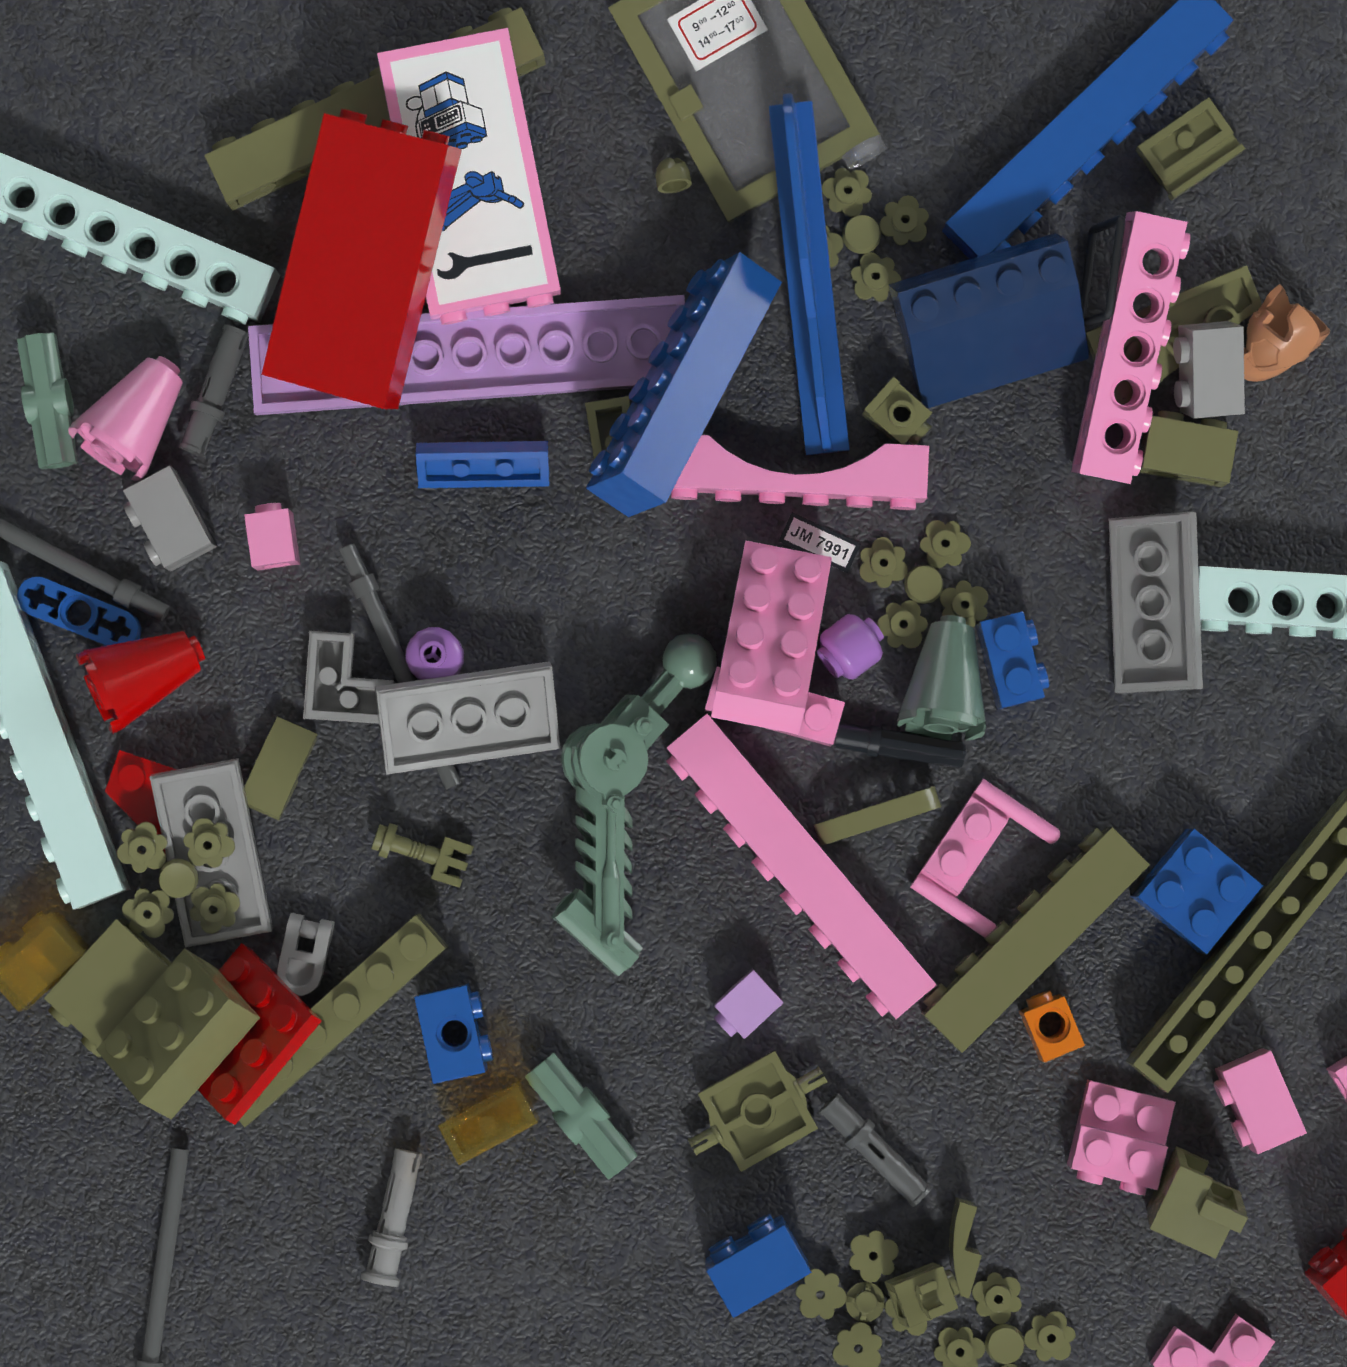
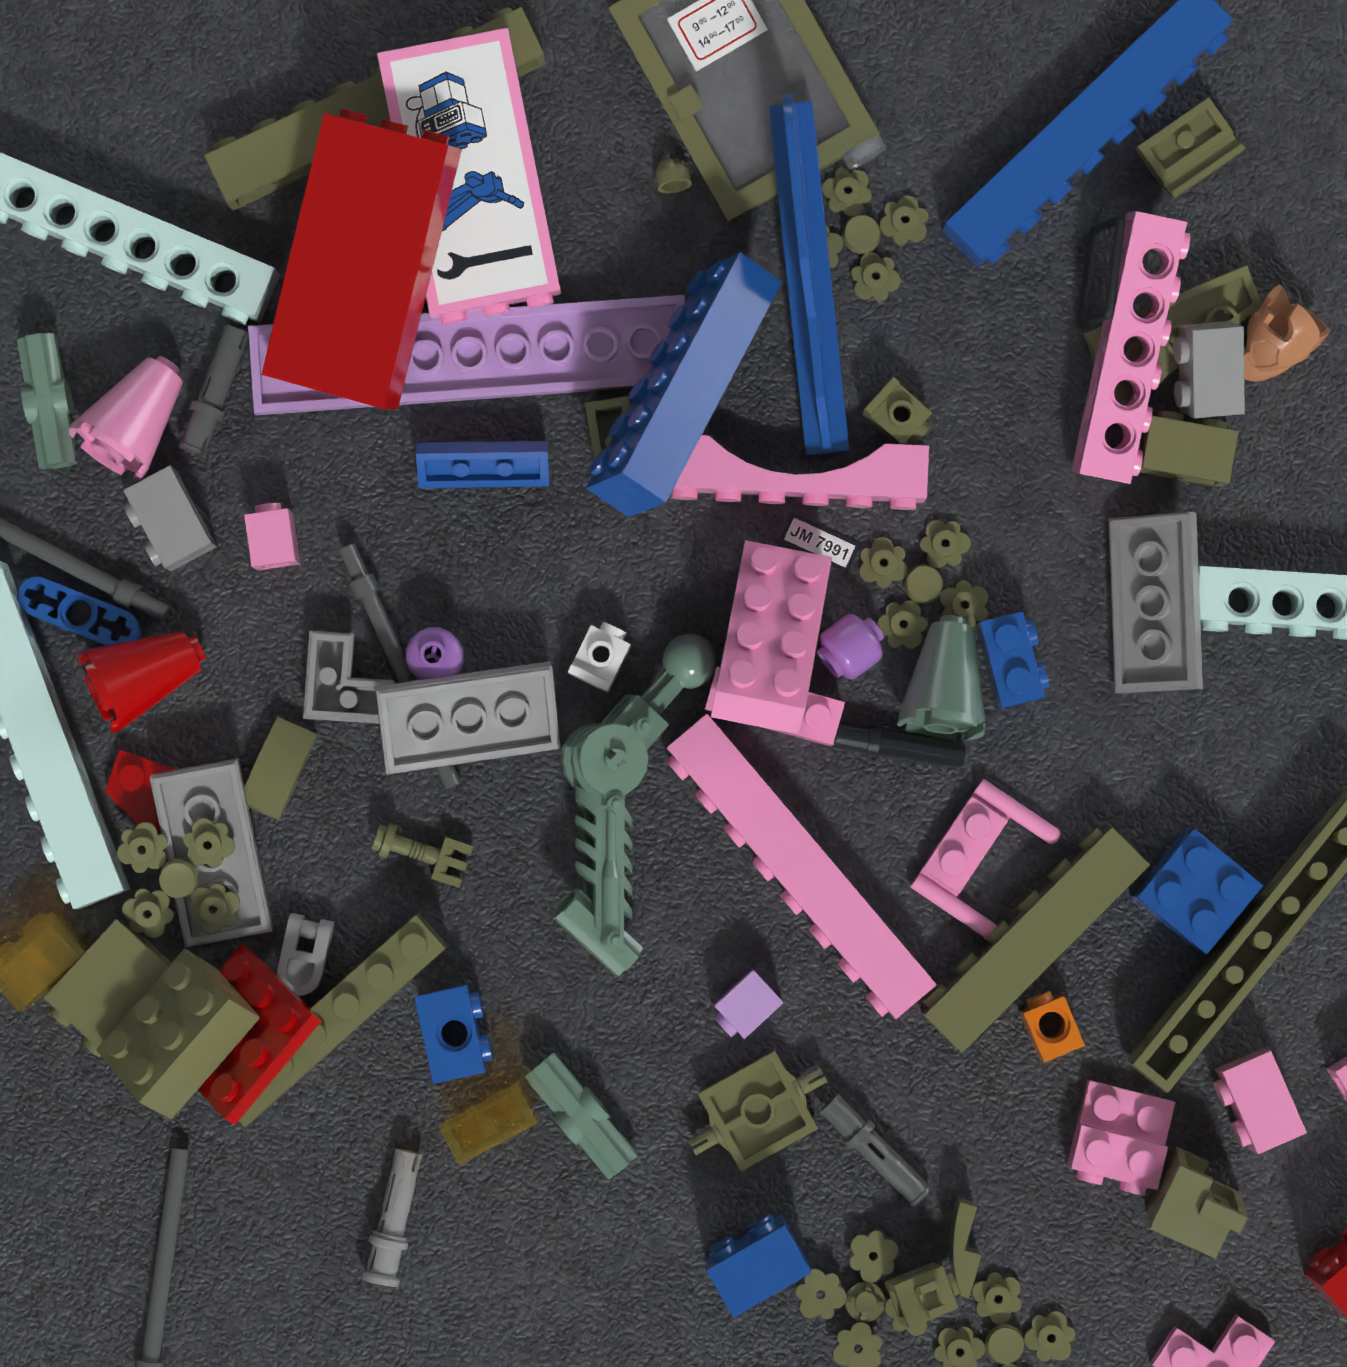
(595, 673): none -> white brick
(877, 815): olive beam -> none
(991, 320): dark blue slope -> none

